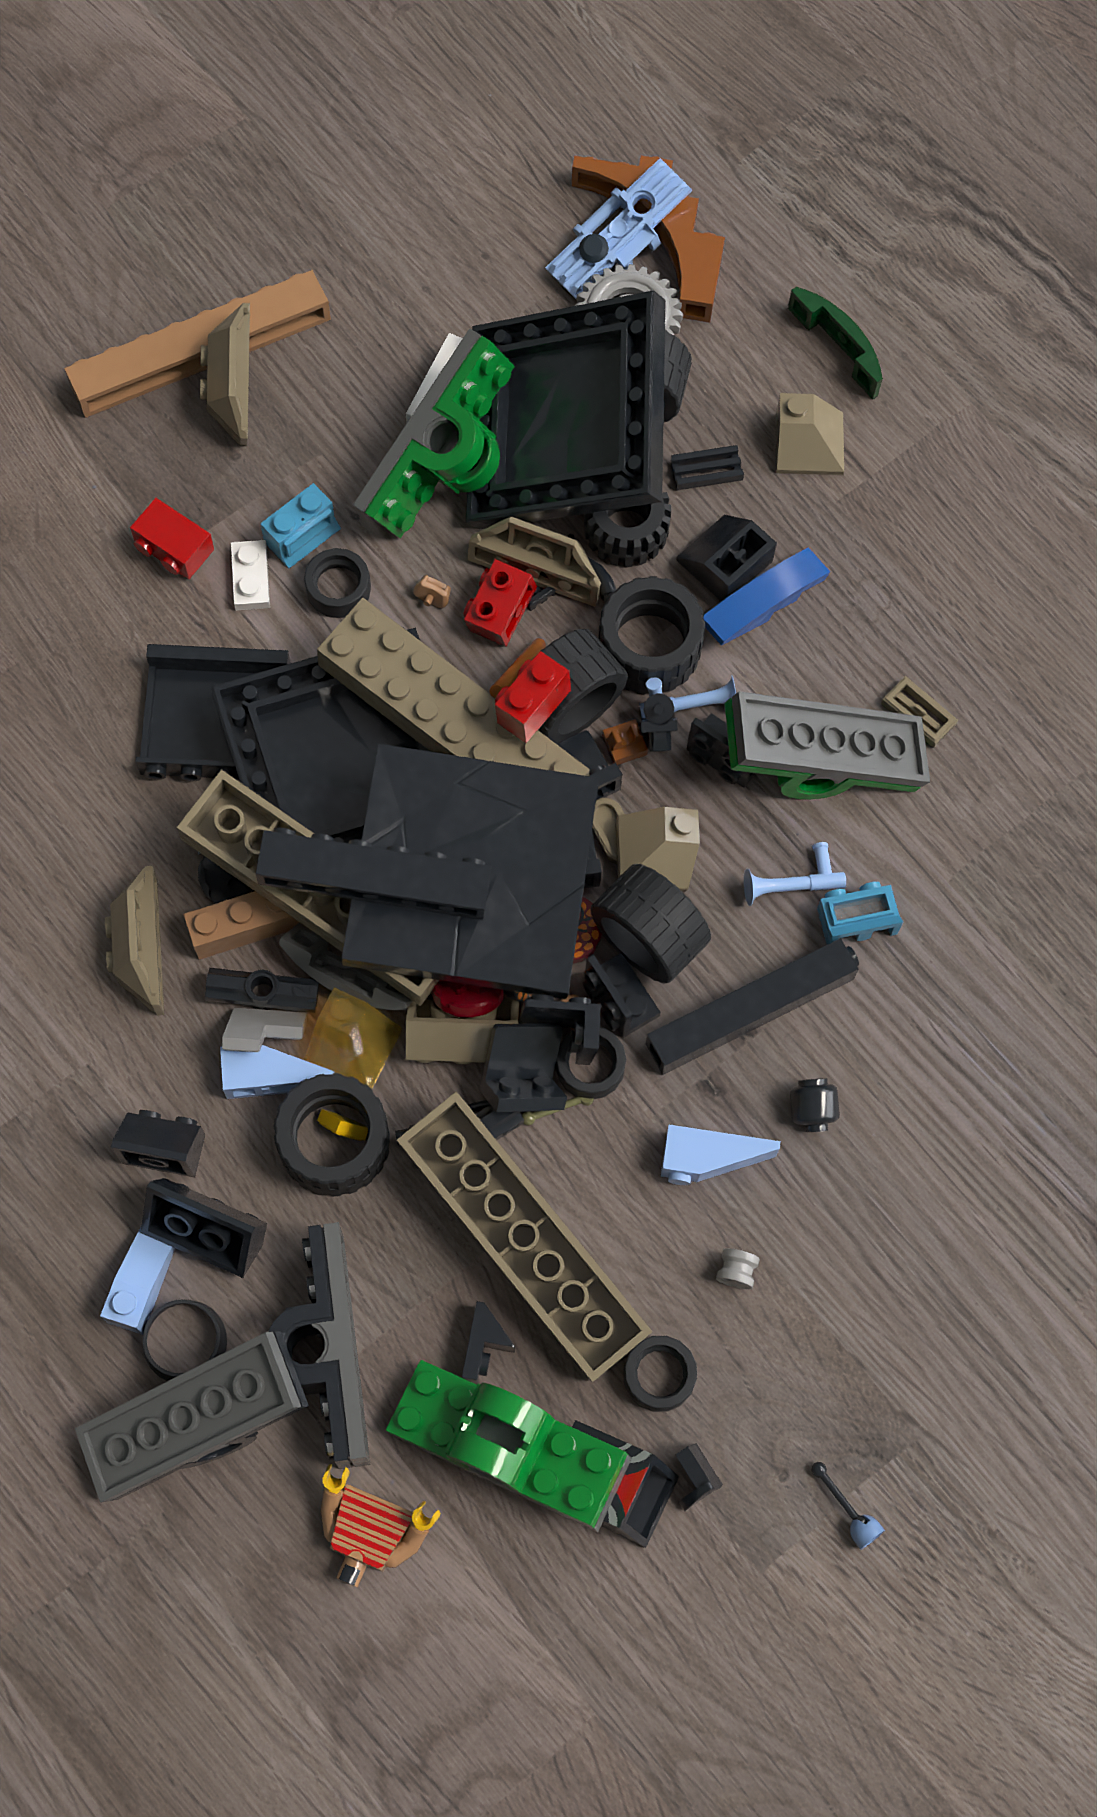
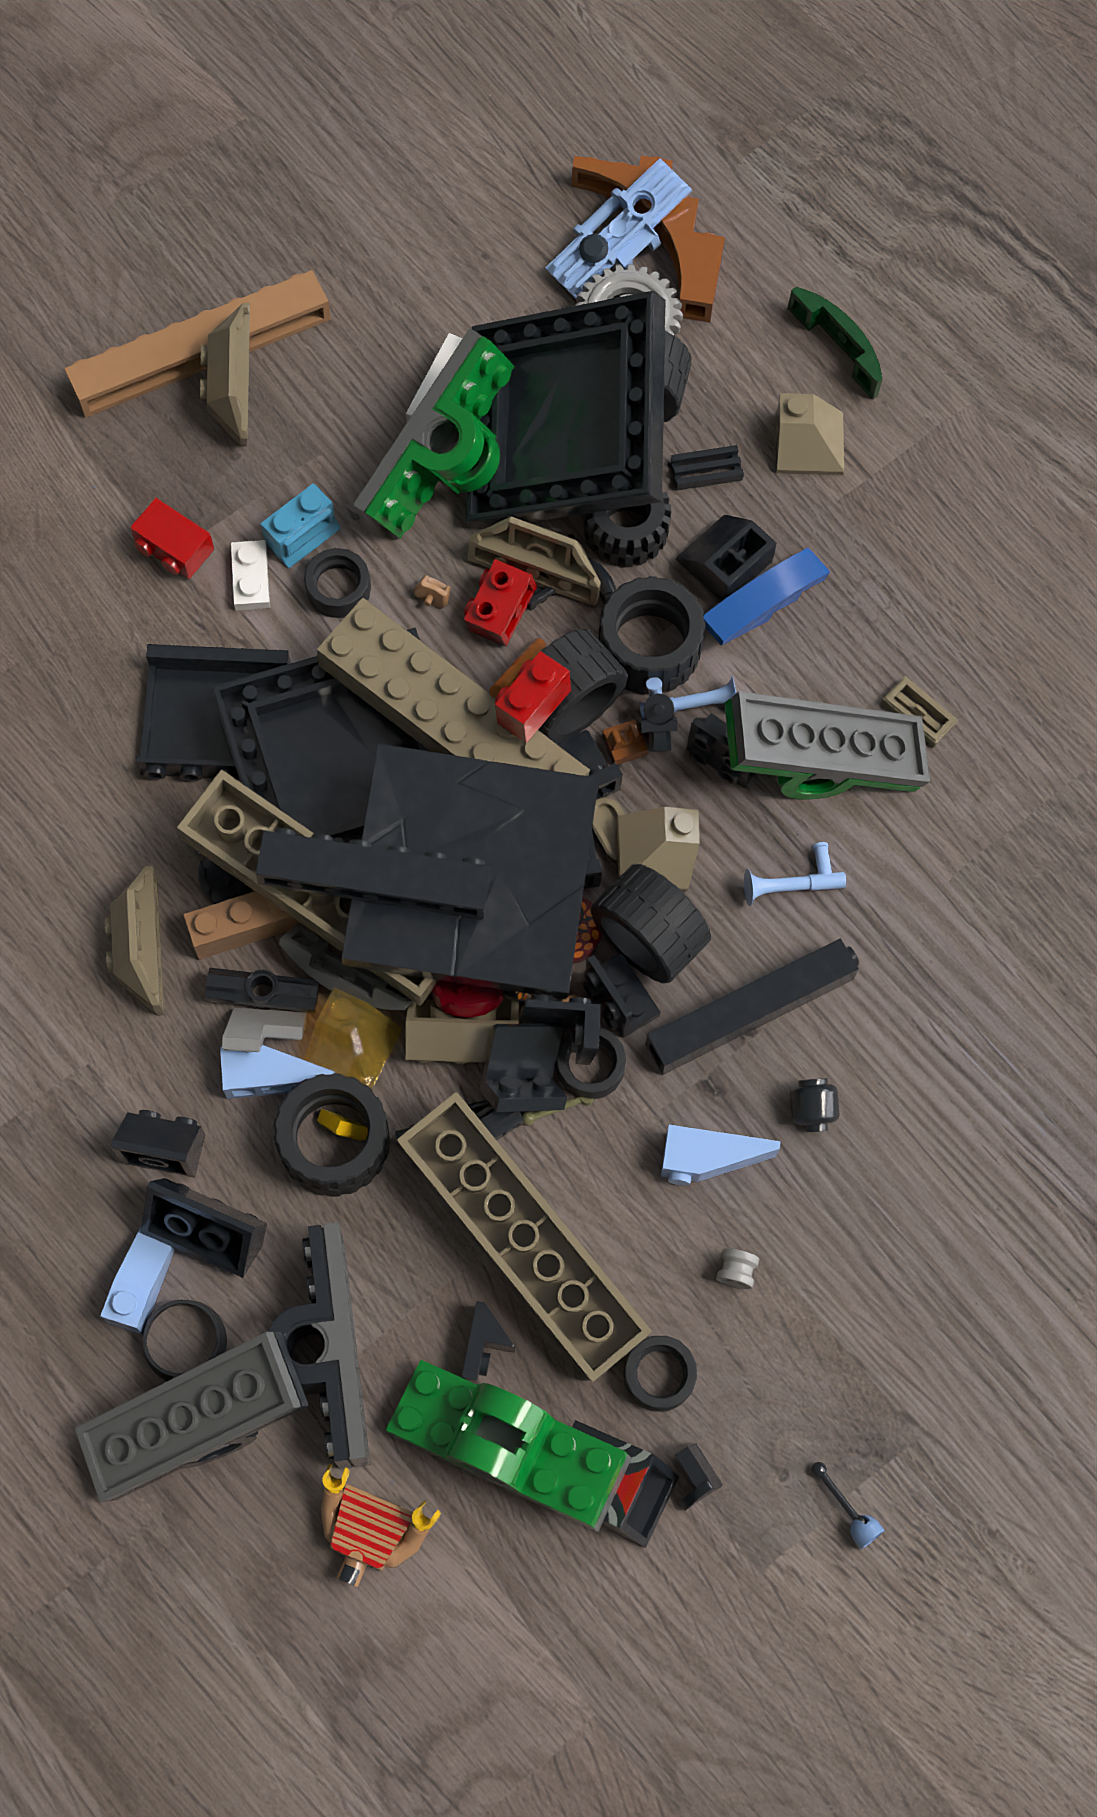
(859, 912): dark azure window -> none

